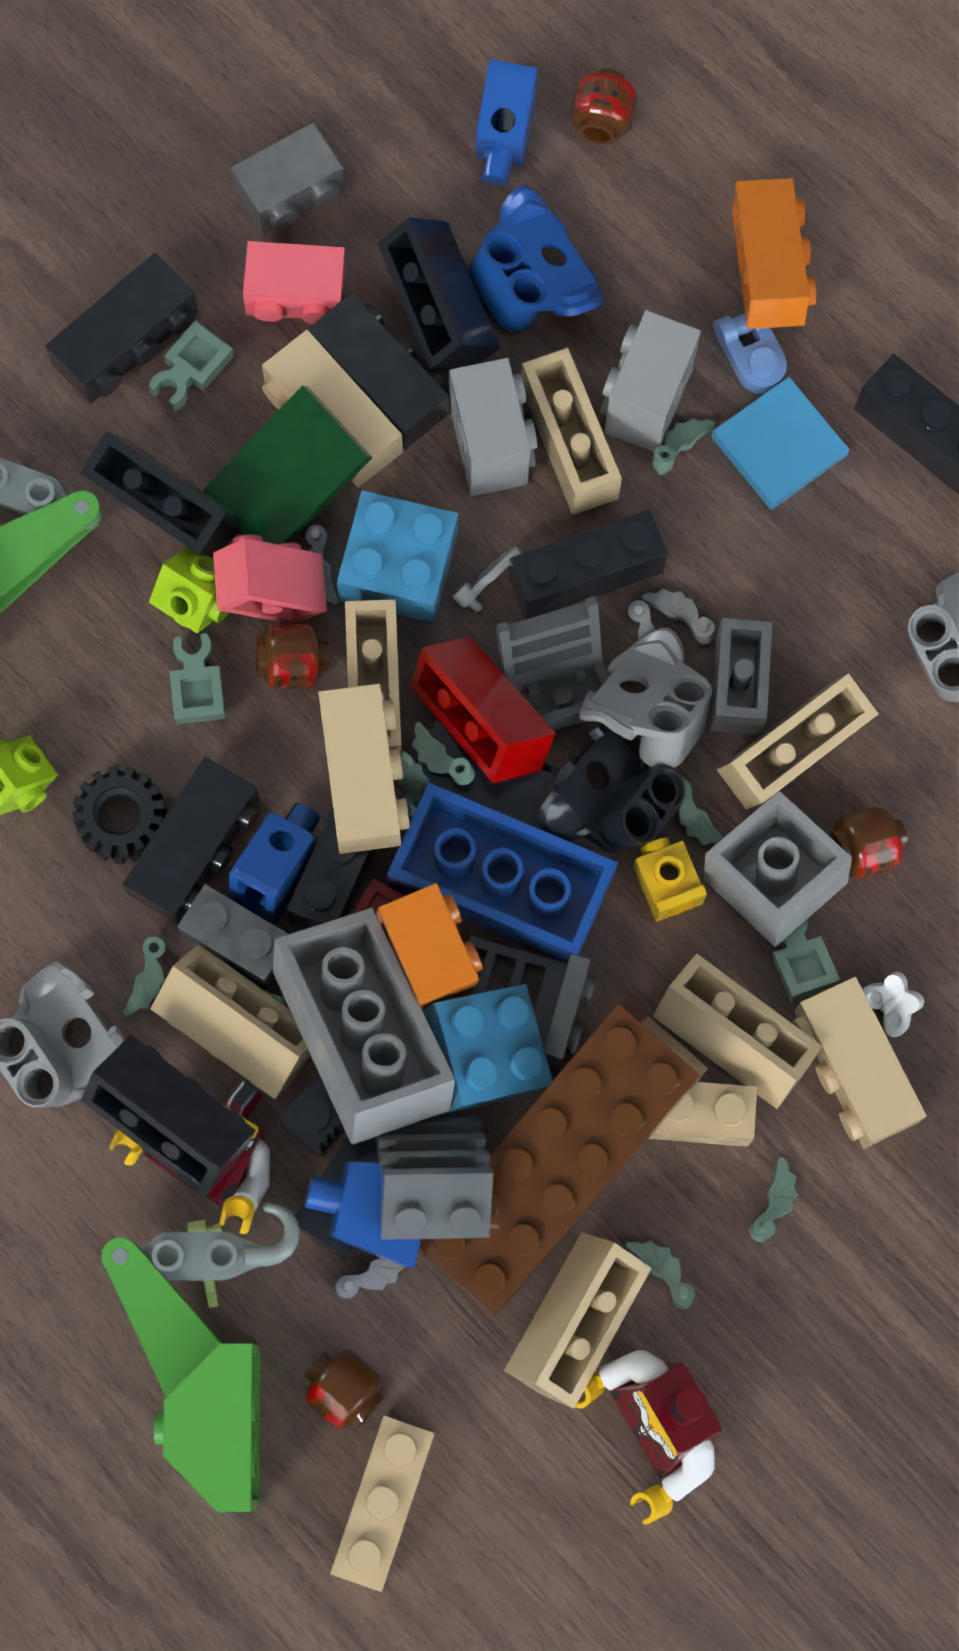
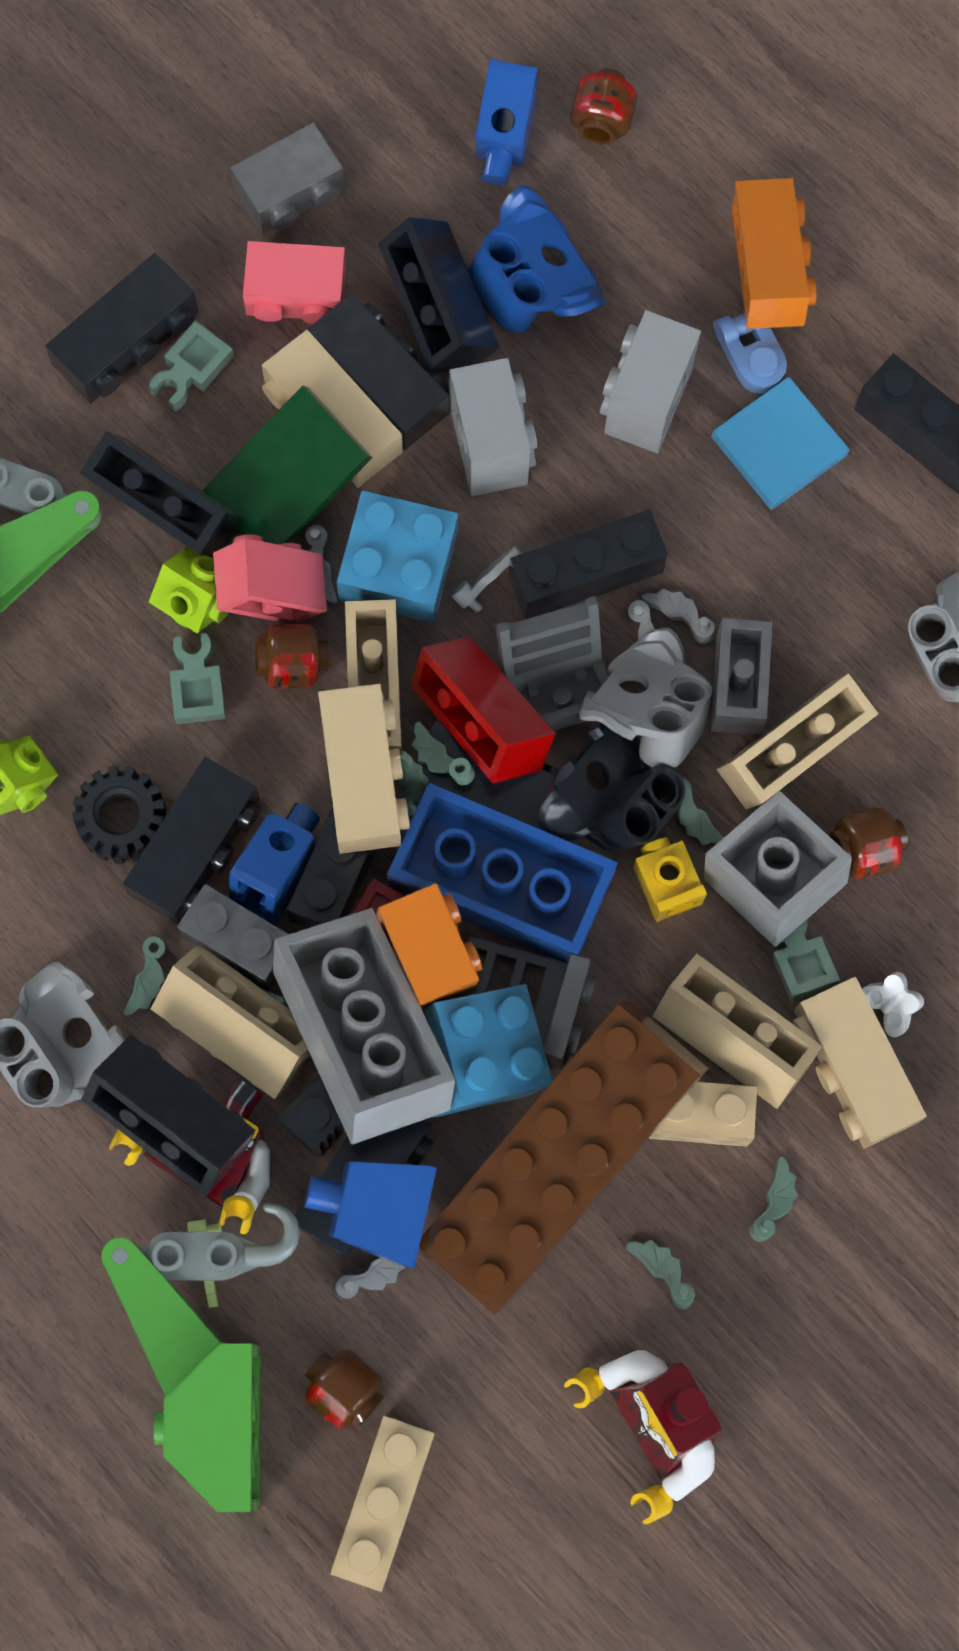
(435, 1180): dark grey plate -> none
(570, 431): tan brick -> none
(577, 1319): tan brick -> none
(679, 439): sand green piece -> none

